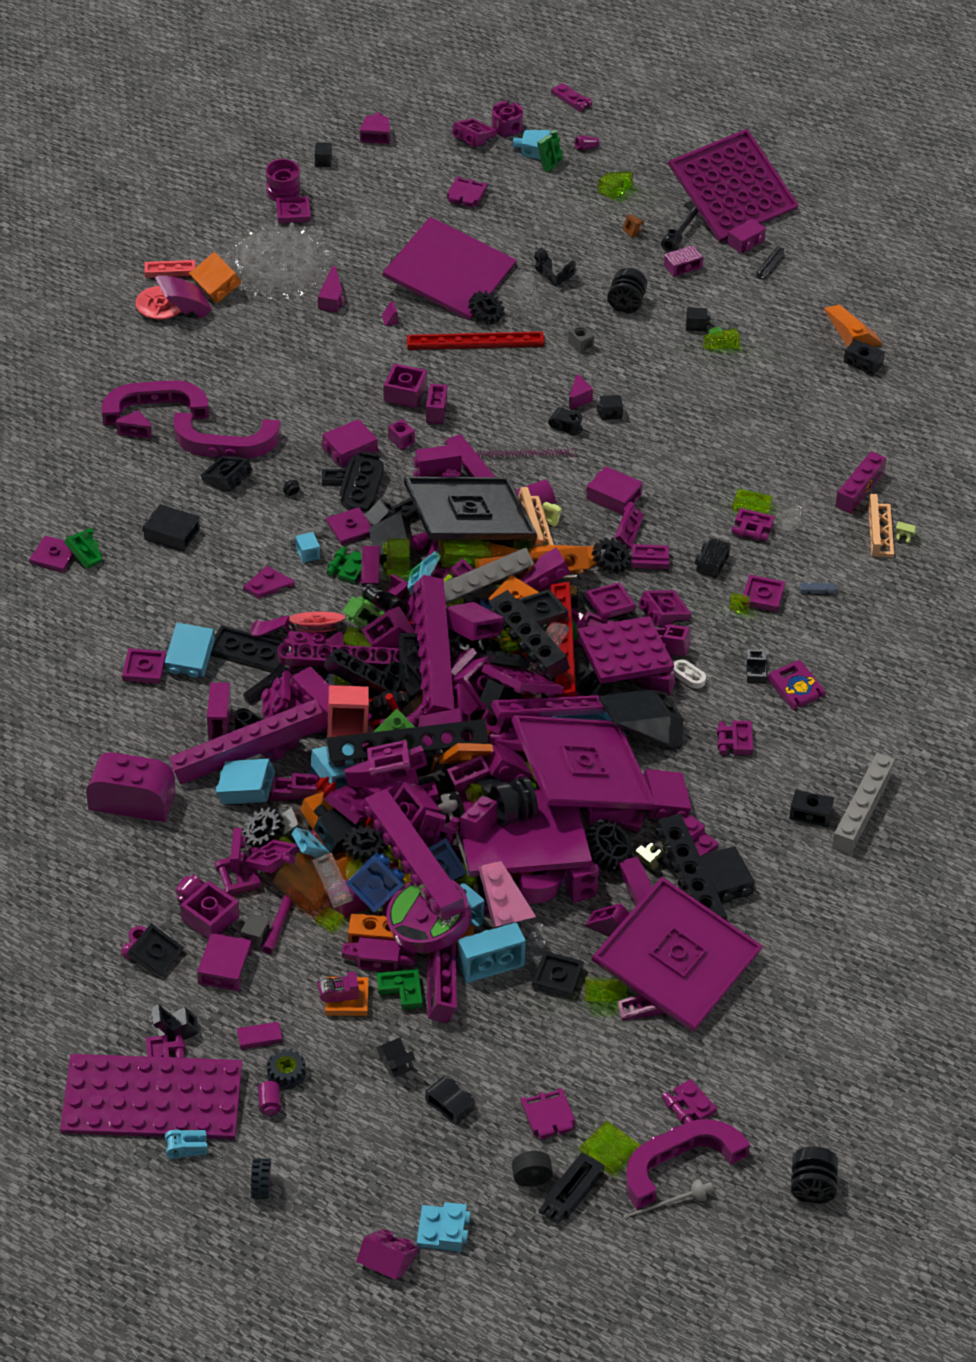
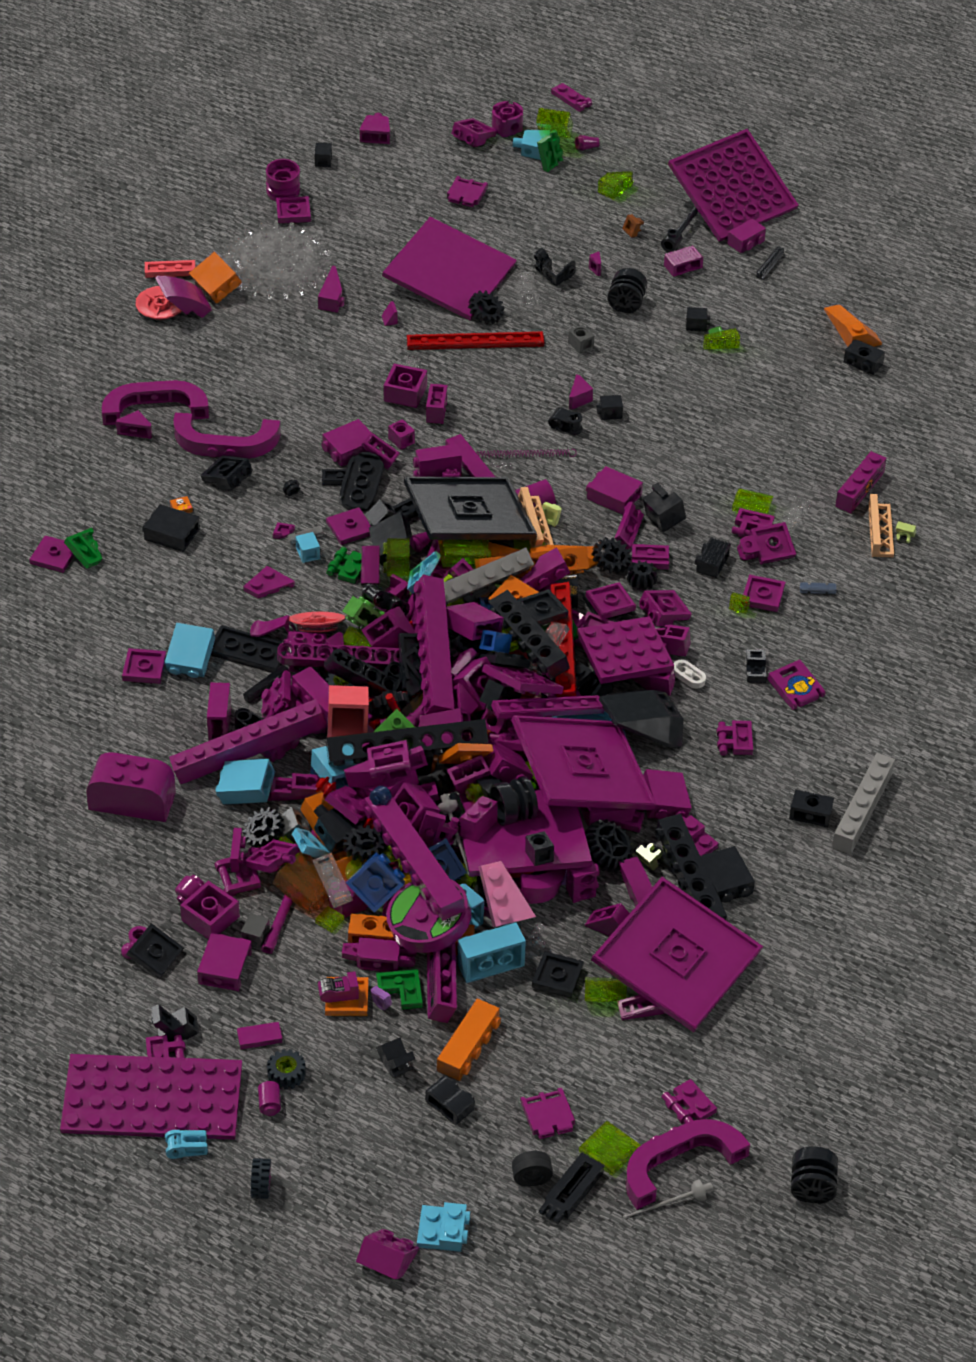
(182, 504): none -> orange tile
(283, 529): none -> magenta tile
(380, 795): none -> dark blue piece
(381, 998): none -> medium lavender tile
(383, 446): none -> magenta slope
(468, 1039): none -> orange brick
(495, 641): none -> blue brick
(539, 848): none -> black brick
(555, 120): none -> clear neon green brick
(595, 263): none -> magenta slope
(642, 575): none -> black gear
(664, 509): none -> black plate
(758, 544): none -> magenta plate

